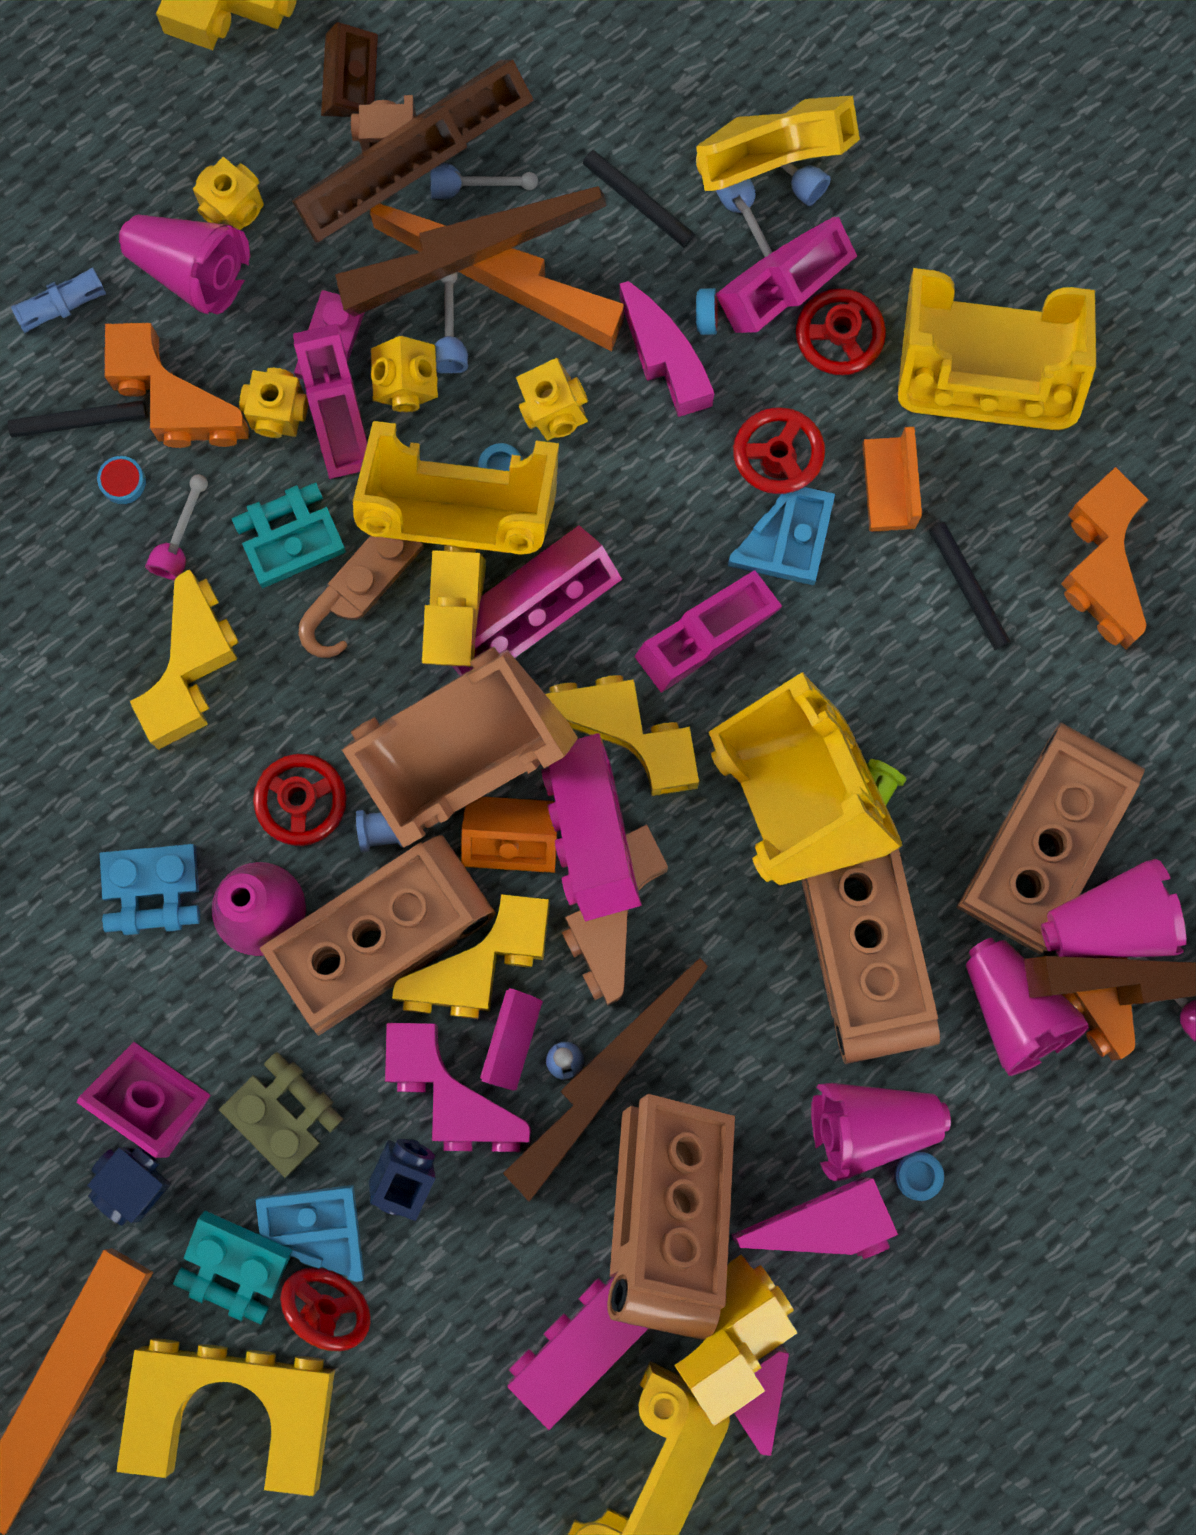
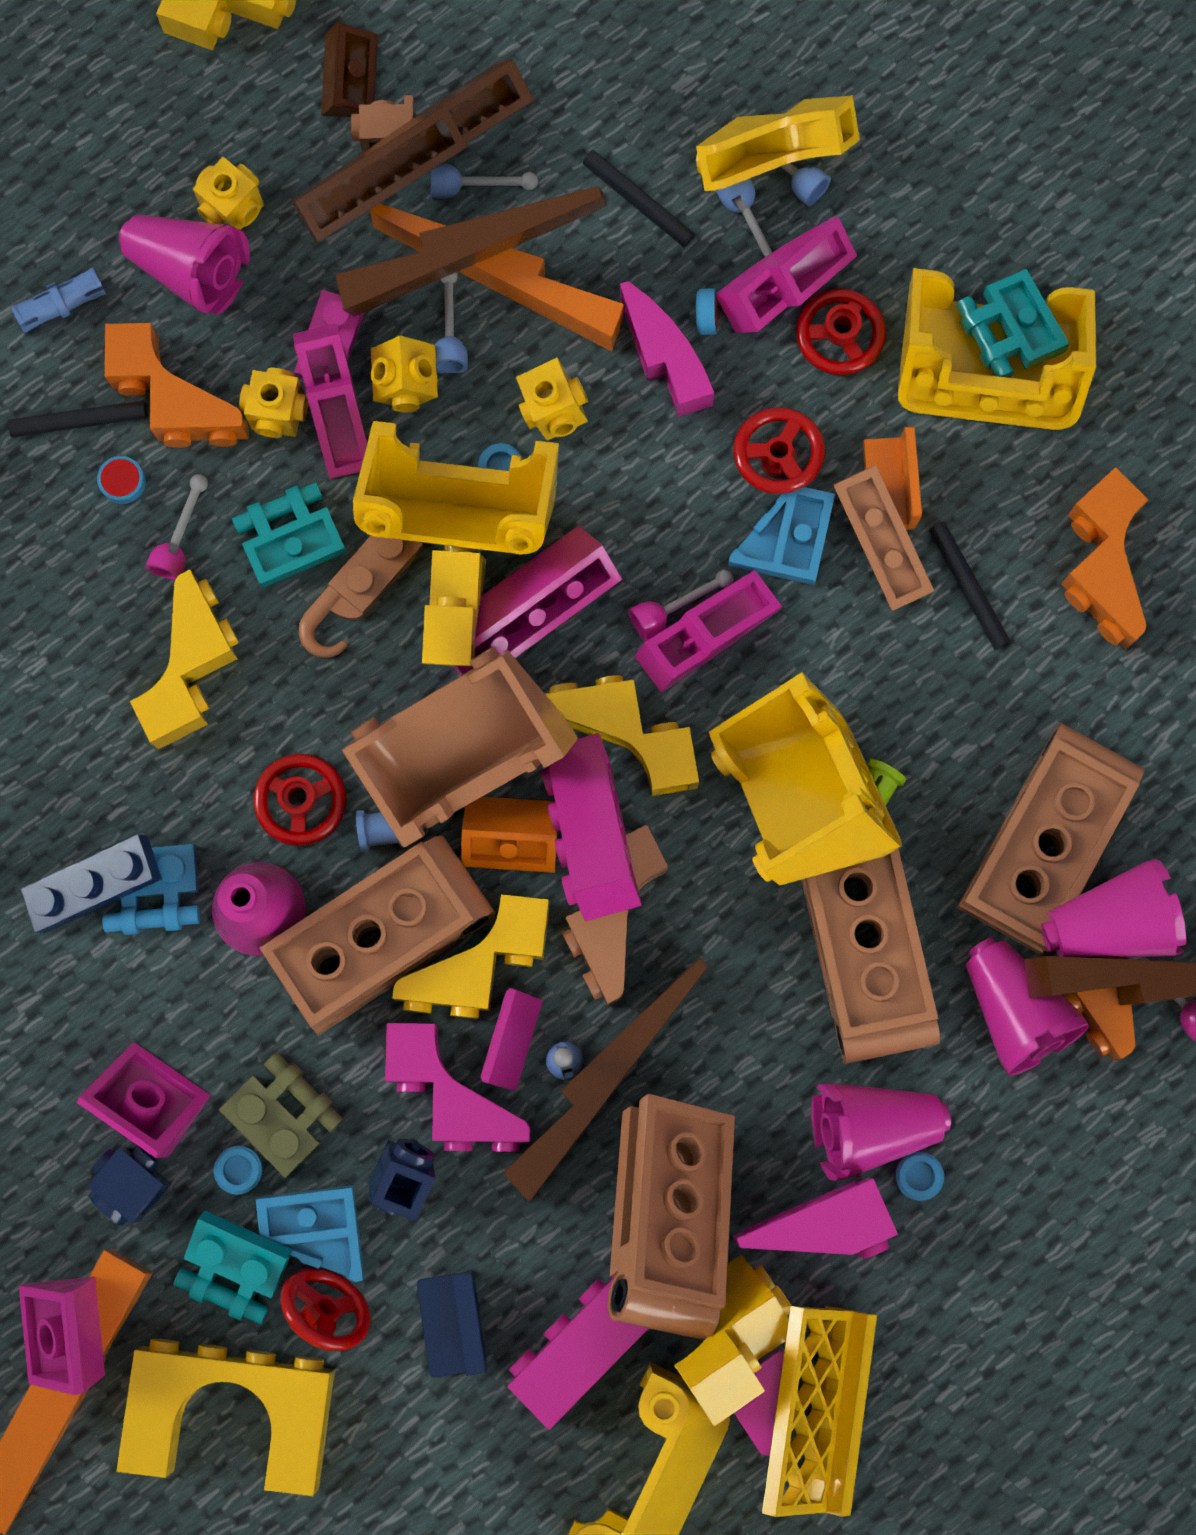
(62, 1334): none -> dark pink slope
(91, 883): none -> plate
(238, 1170): none -> dark azure tile
(452, 1324): none -> dark blue panel
(651, 618): none -> hinge
(834, 1426): none -> yellow fence
(883, 537): none -> nougat plate
(1023, 317): none -> teal plate

